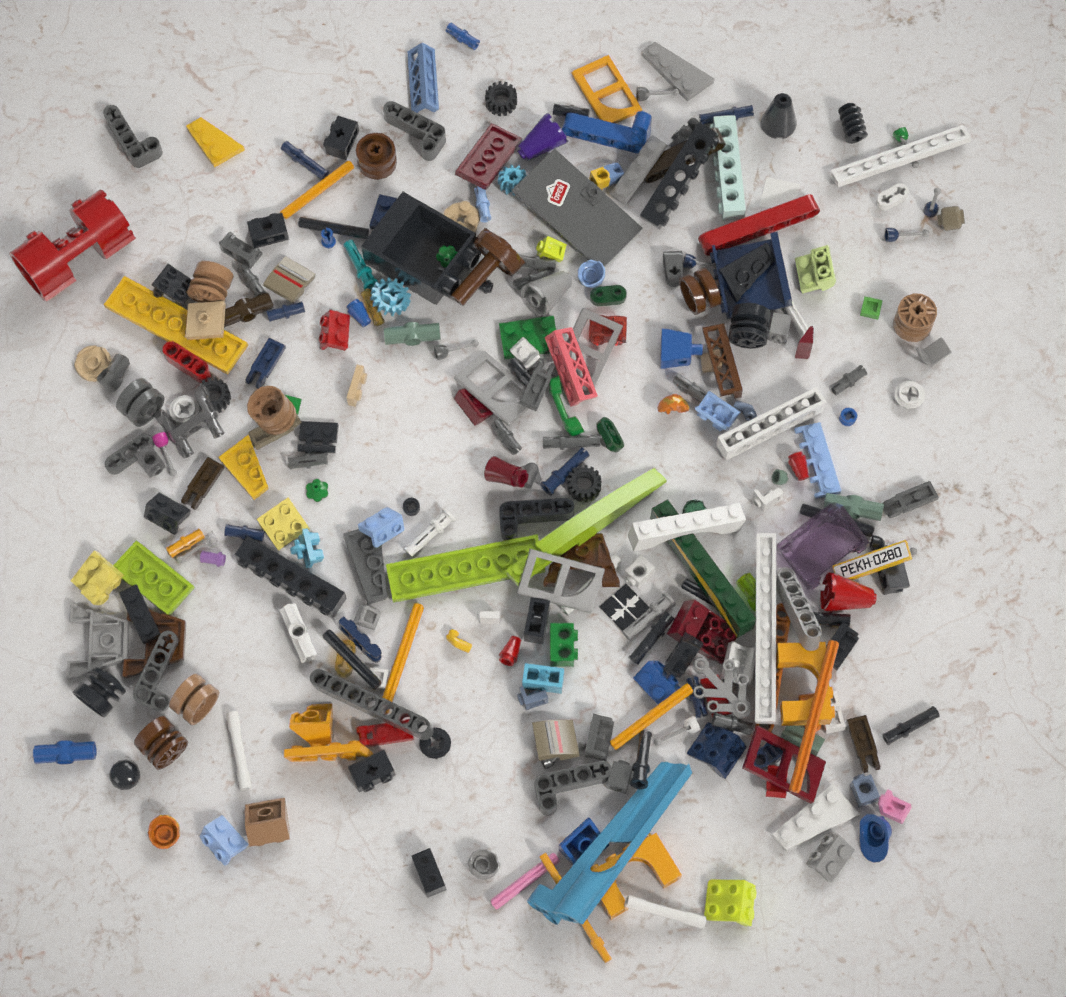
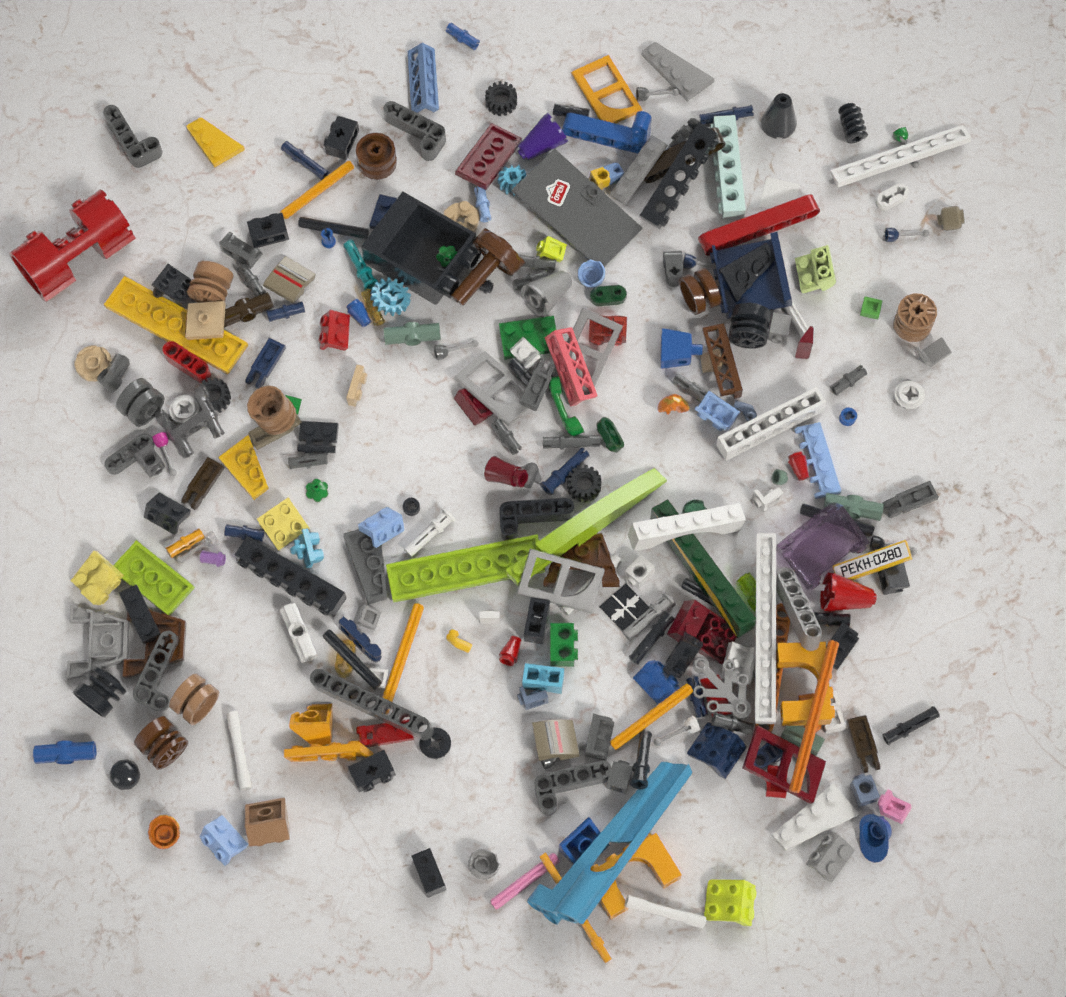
(932, 205): dark blue hinge -> none

